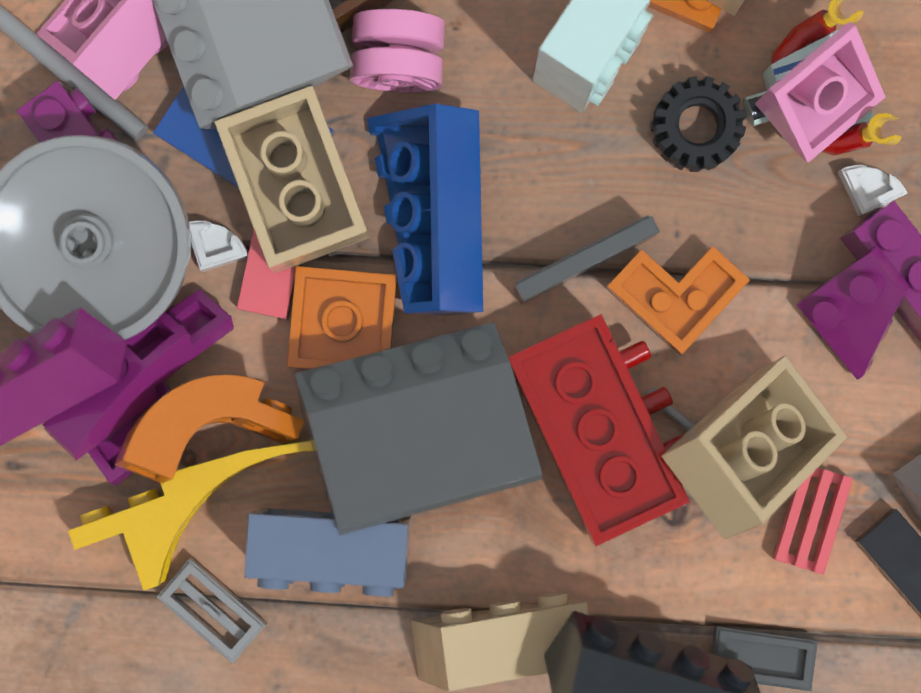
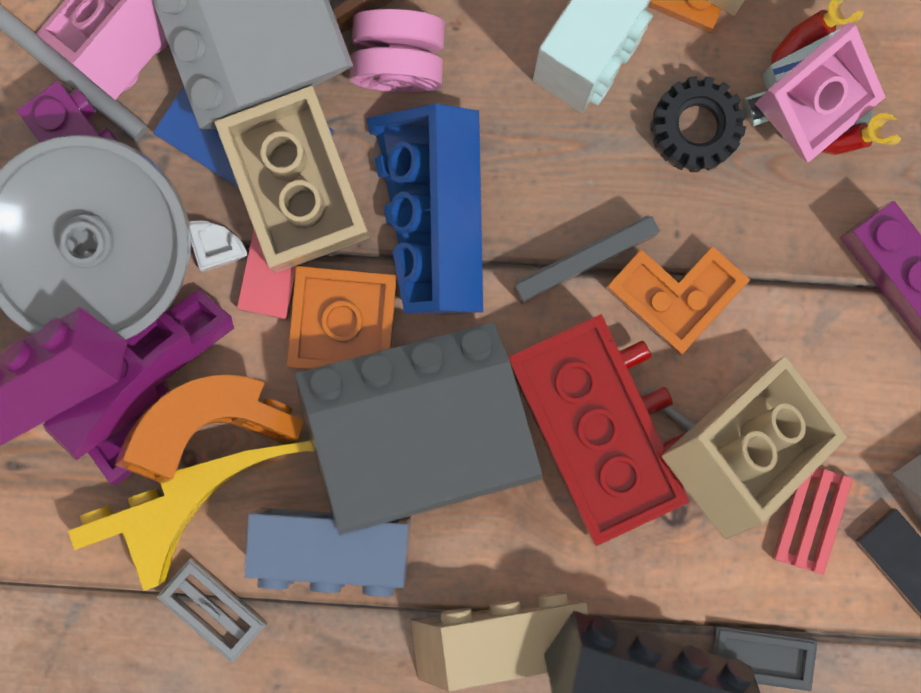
(857, 308): magenta wing -> none
(870, 187): white tile -> none

